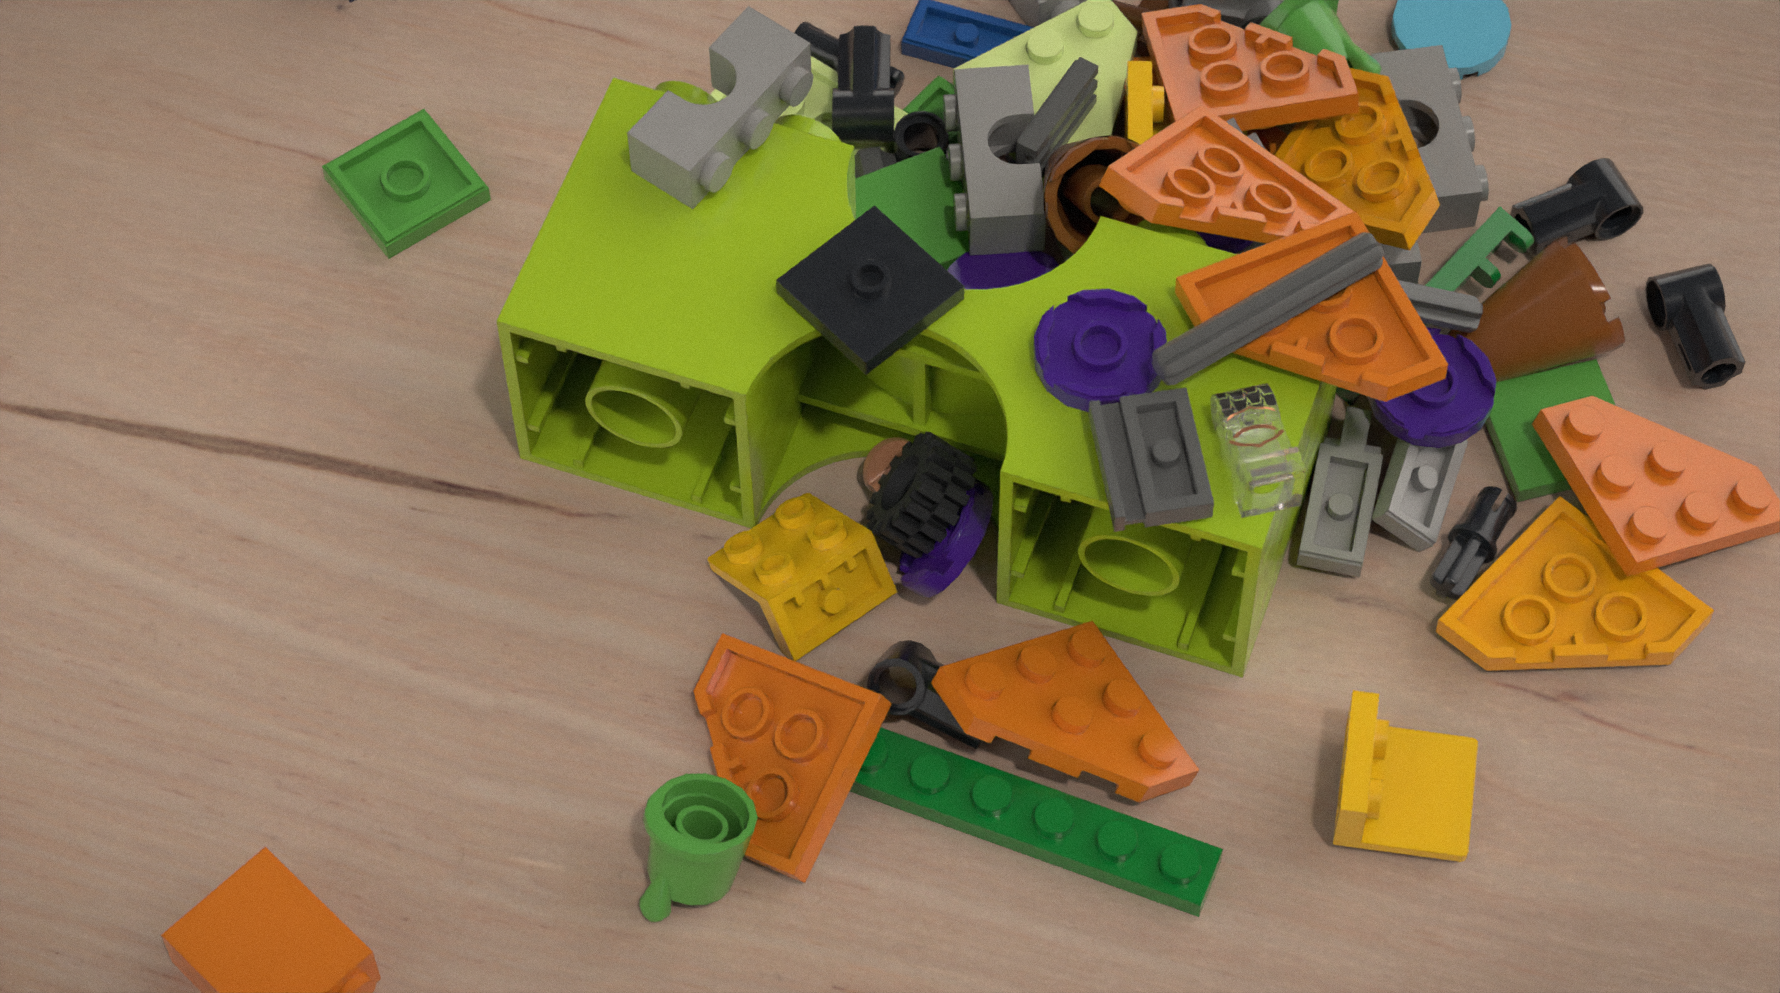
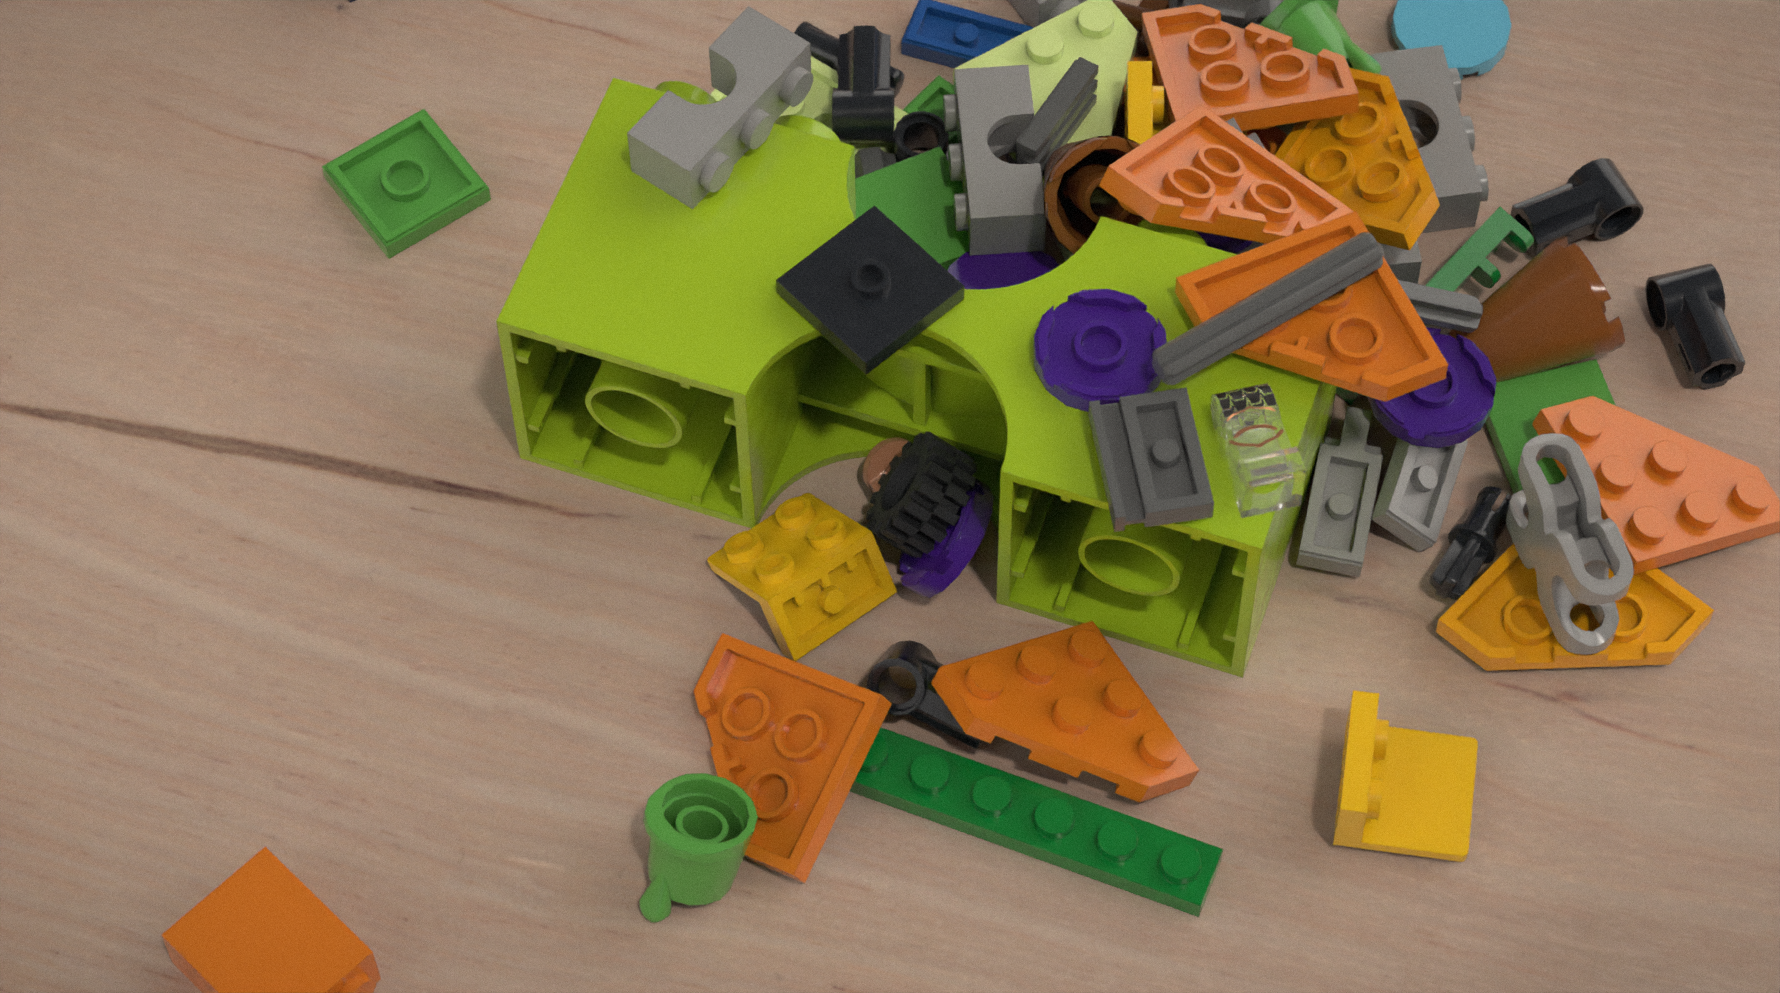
(1569, 543): none -> light grey piece

